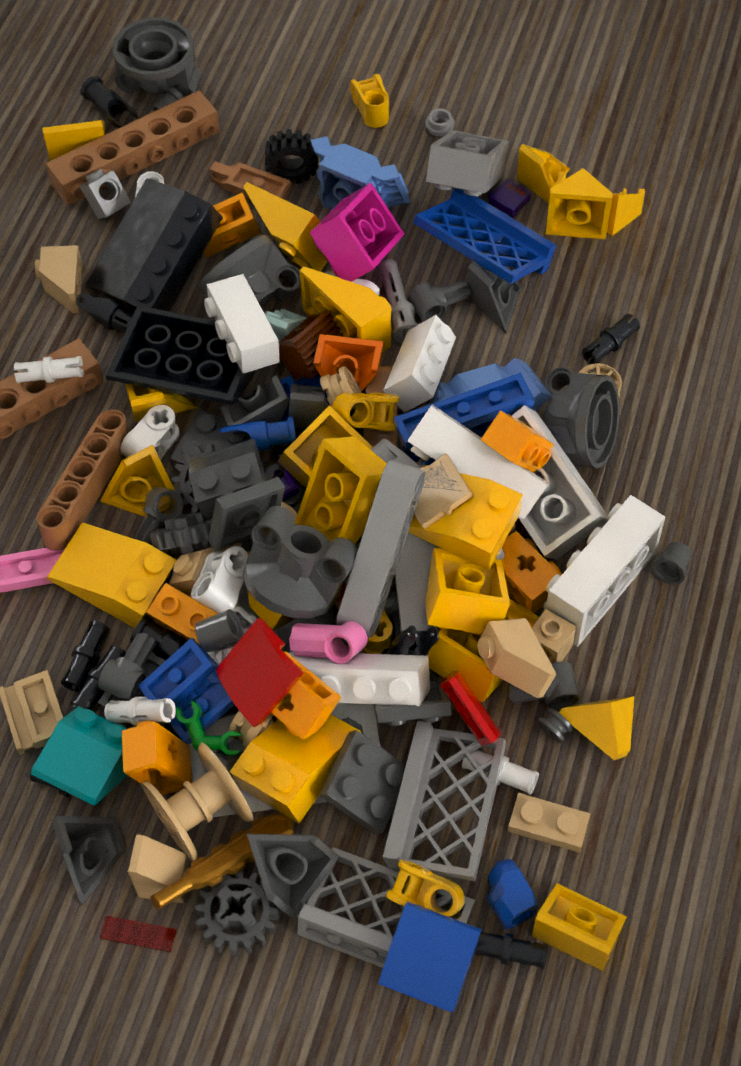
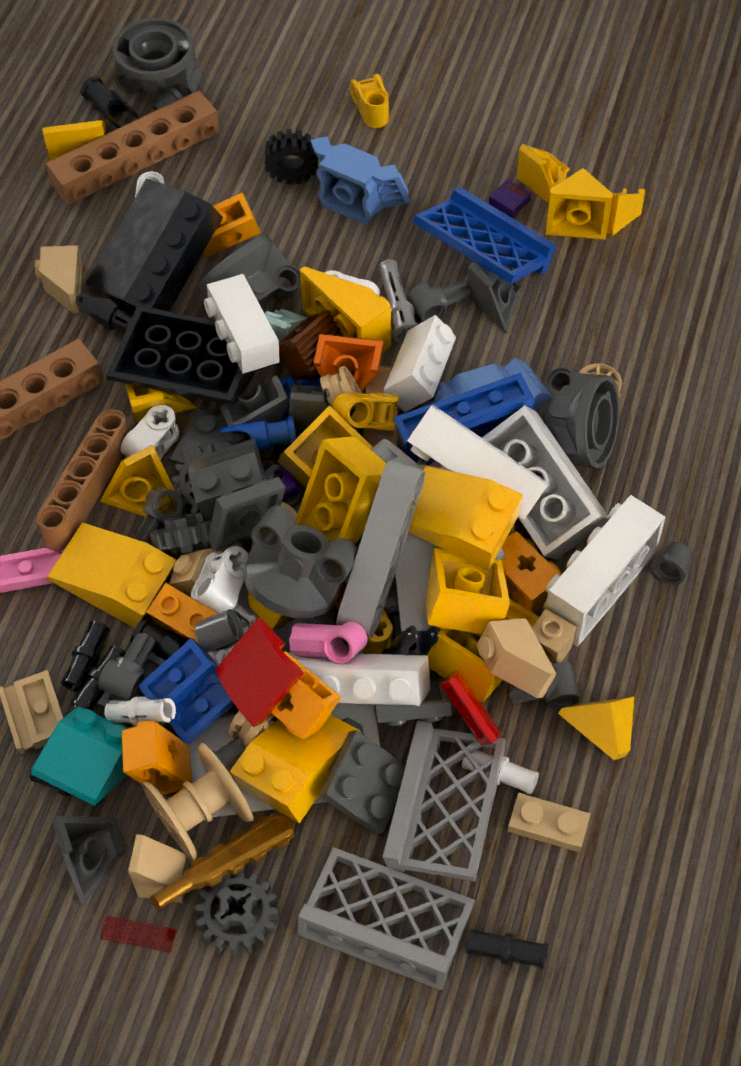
(48, 369): white pin -> none
(117, 196): light grey brick -> none
(197, 734): green arm -> none
(234, 177): medium nougat hinge -> none
(289, 226): yellow slope -> none
(291, 867): dark grey slope -> none
(357, 233): dark pink brick -> none
(420, 887): yellow piece -> none
(429, 956): blue slope -> none
(439, 122): light grey plate -> none
(441, 491): tan piece -> none
(467, 162): light grey brick -> none
(510, 895): blue rock -> none
(517, 442): light orange brick -> none
(555, 725): dark grey bush -> none
(578, 926): yellow slope -> none
(610, 339): black pin -> none

